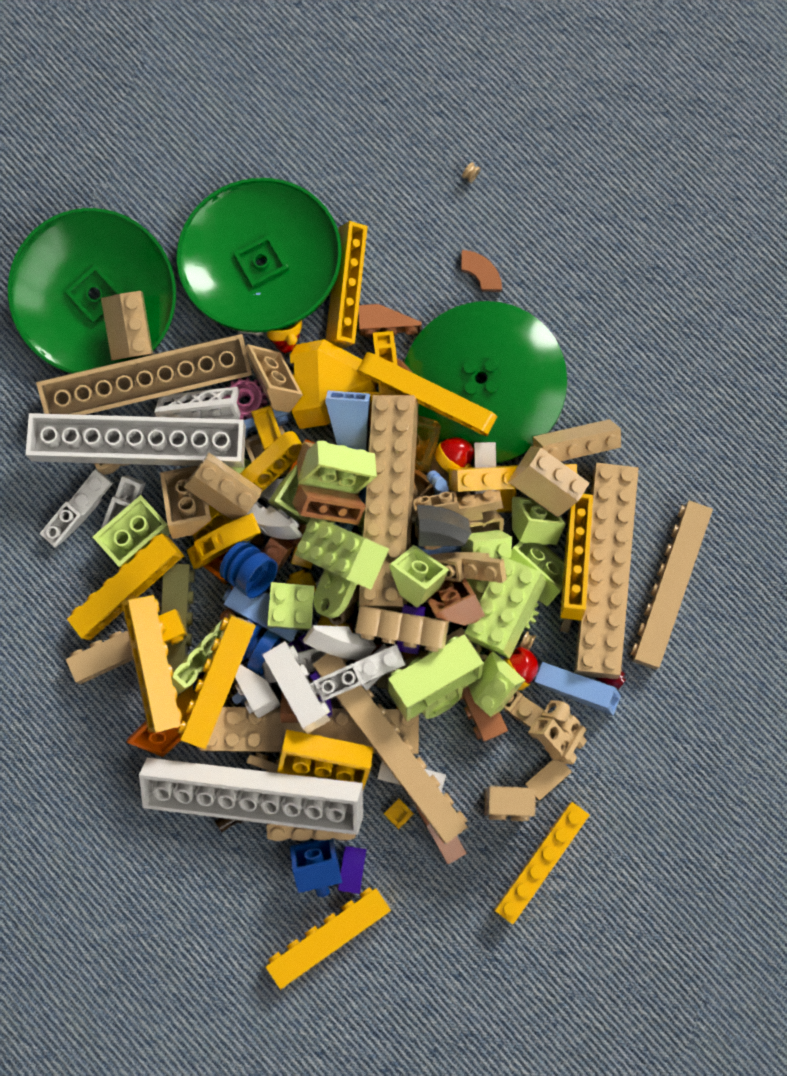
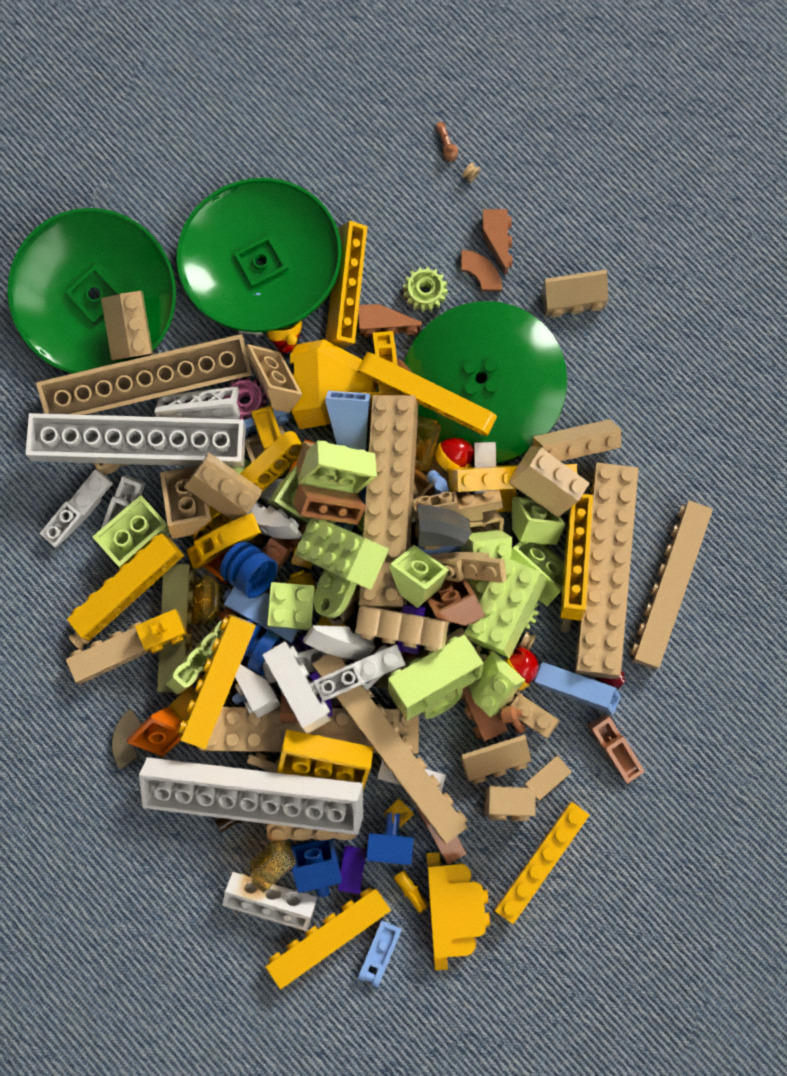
(78, 641): none -> tan bush
(124, 752): none -> dark tan tile
(151, 663): yellow brick -> none
(206, 600): none -> clear yellow slope
(271, 864): none -> clear yellow slope
(276, 904): none -> white brick
(380, 952): none -> light blue plate
(390, 846): none -> blue brick
(411, 891): none -> yellow axle
(428, 279): none -> yellowish green gear
(450, 150): none -> nougat piece
(455, 910): none -> yellow brick
(495, 233): none -> nougat slope
(496, 759): none -> tan slope
(510, 715): none -> nougat piece
(559, 738): tan hips -> none
(575, 293): none -> tan slope
(616, 748): none -> nougat slope

